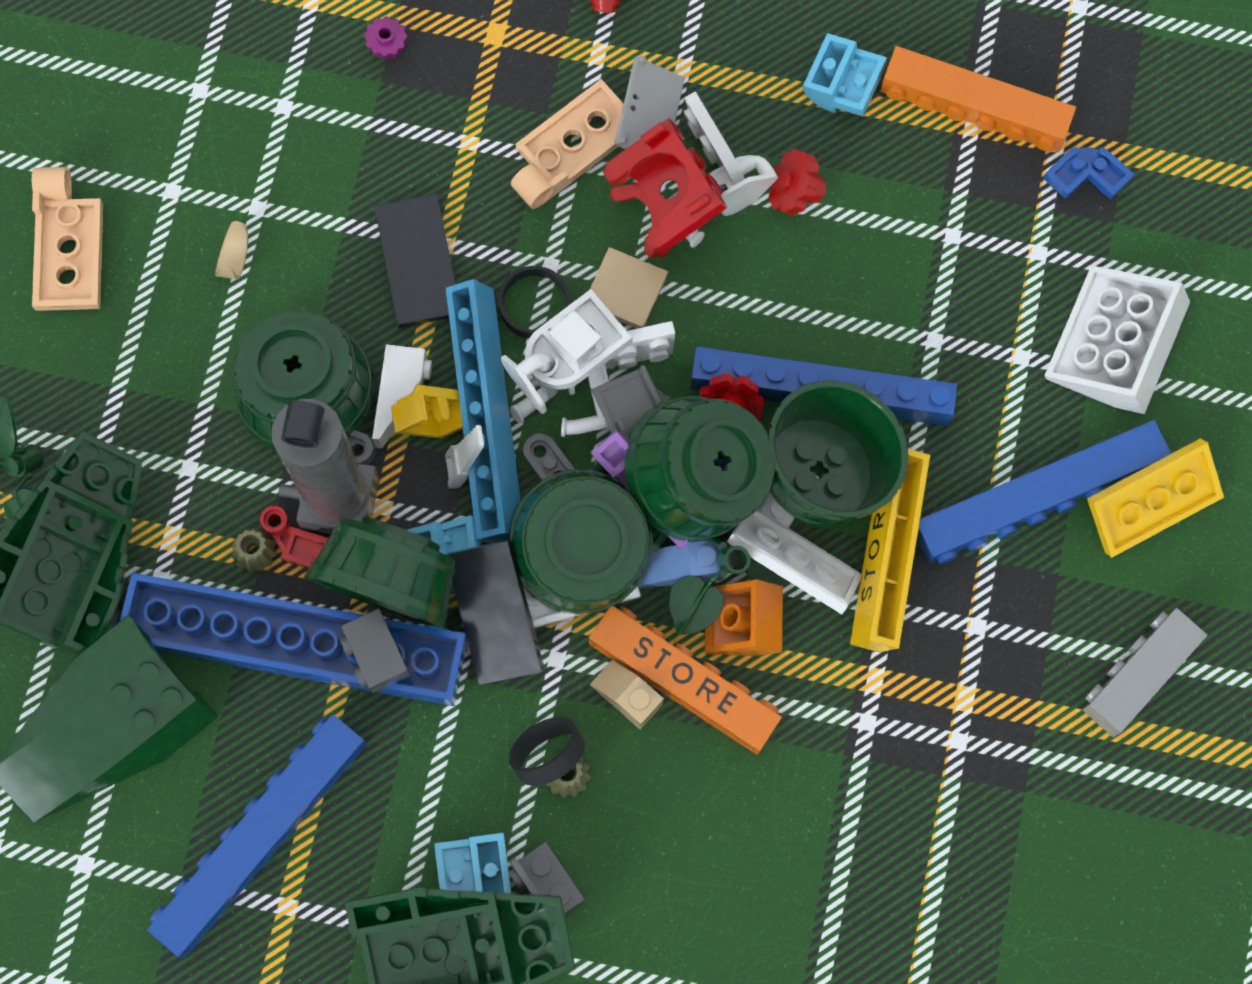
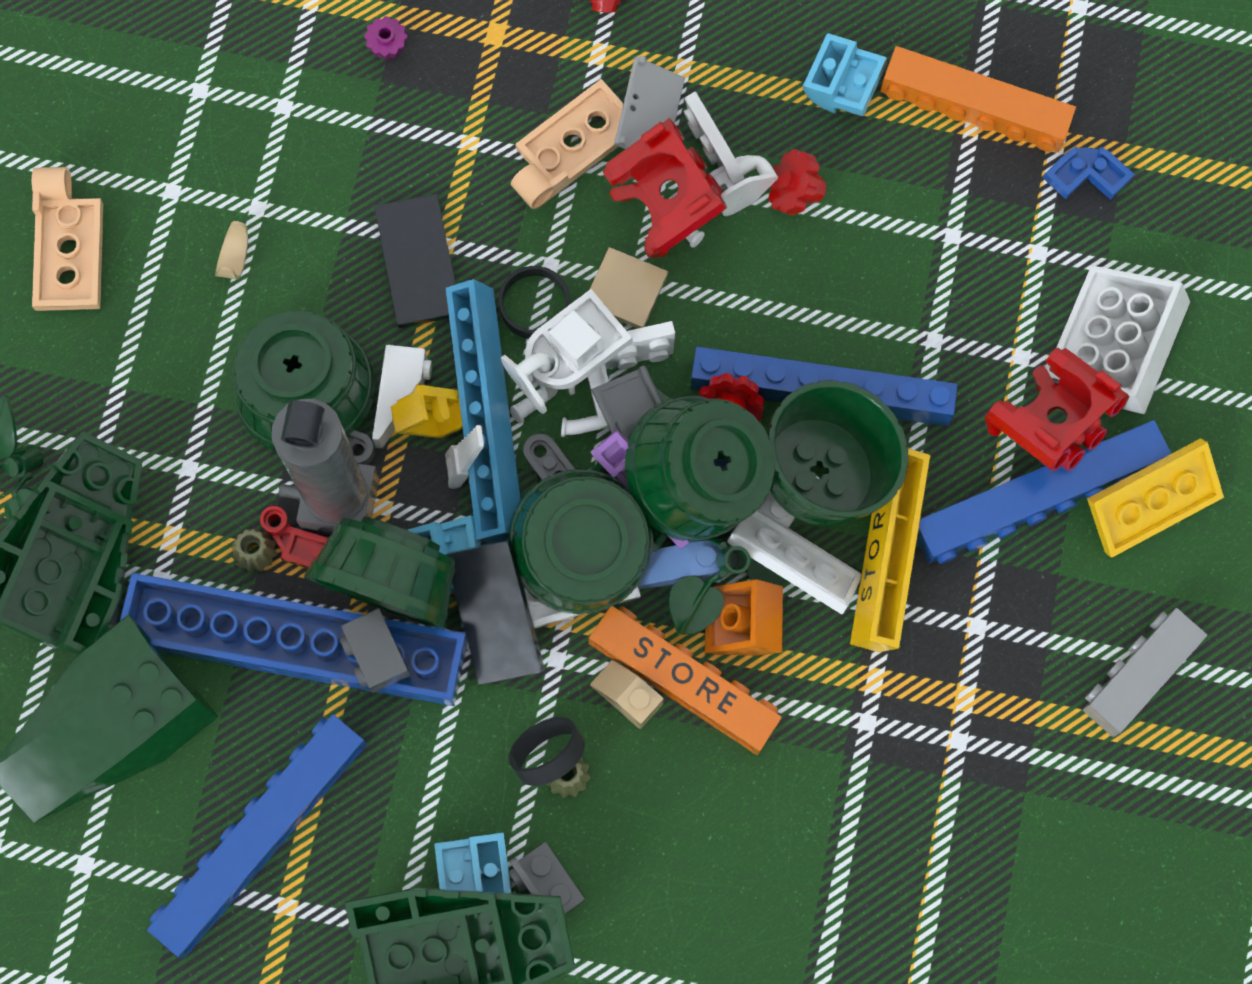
(1079, 393): none -> red piece

